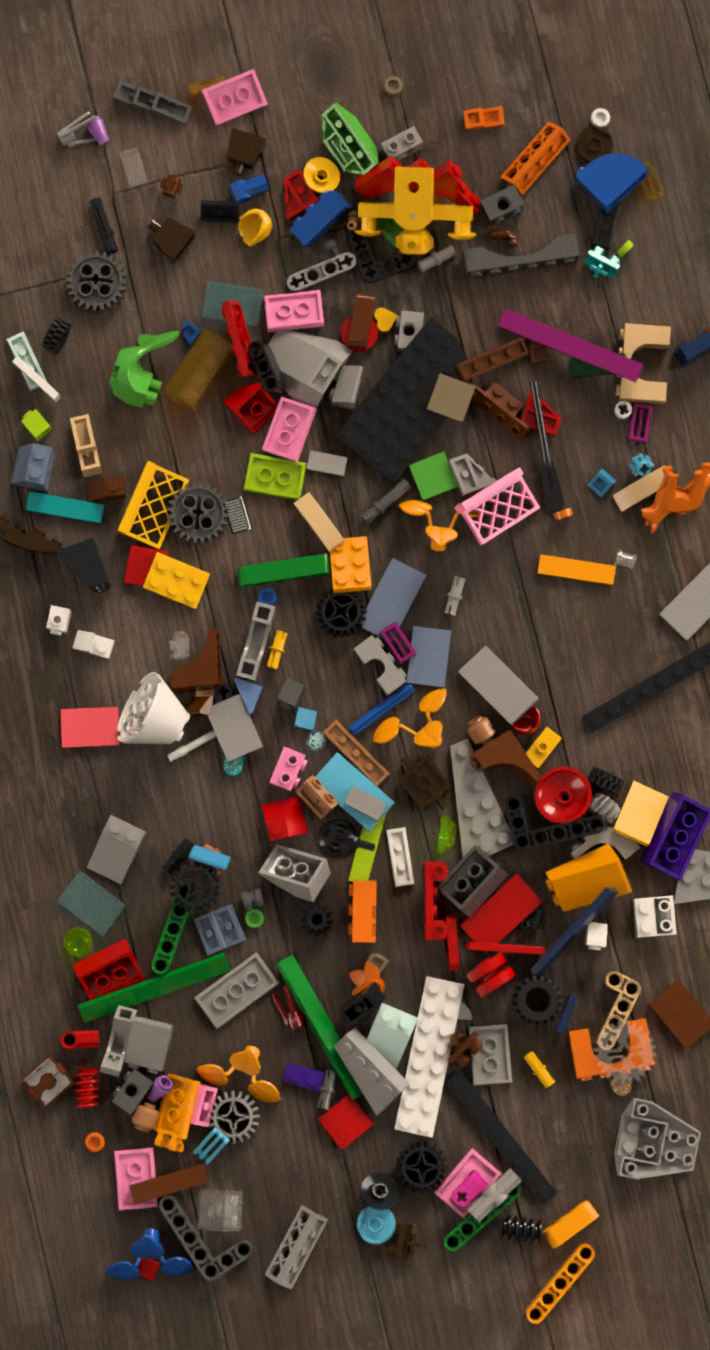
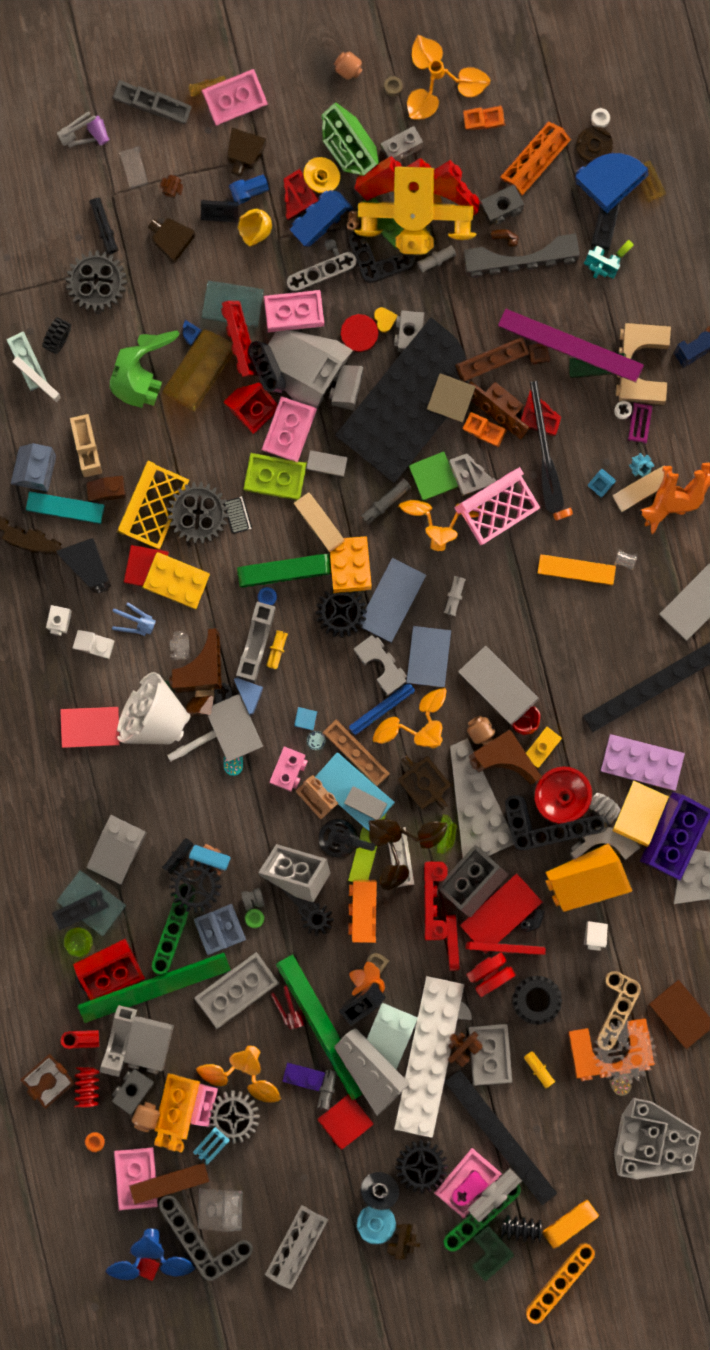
(36, 424): lime brick -> none
(79, 910): none -> black plate
(145, 624): none -> medium blue plant
(160, 1087): medium lavender cone -> none
(285, 818): red slope -> none
(290, 694): dark grey brick -> none
(348, 65): none -> nougat head
(361, 320): reddish brown beam -> none
(386, 831): none -> dark brown plant
(406, 656): magenta tile -> none
(428, 54): none -> light orange plant
(484, 430): none -> orange slope
(495, 1254): none -> clear green brick
(566, 1013): dark blue tile -> none
(573, 931): dark blue tile -> none
(605, 781): black tyre -> none
(642, 762): none -> lavender plate
(654, 916): white slope -> none

